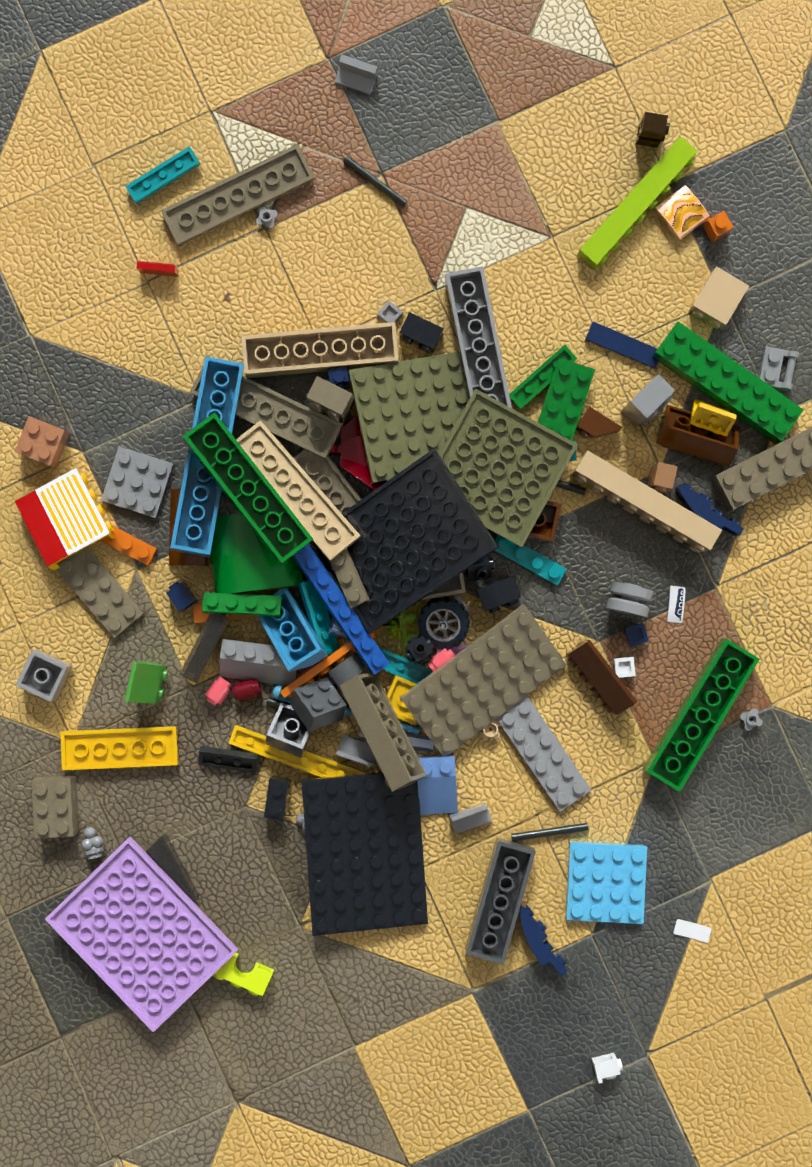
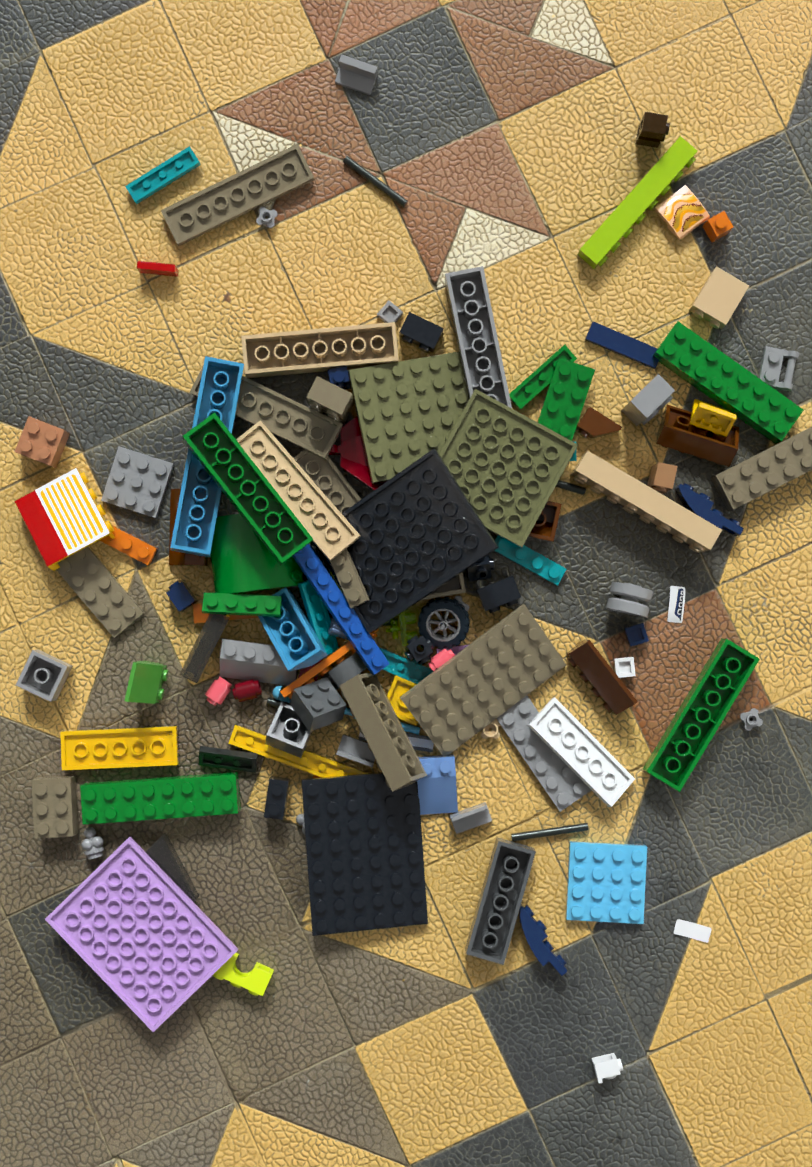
(160, 798): none -> green brick
(581, 752): none -> white plate

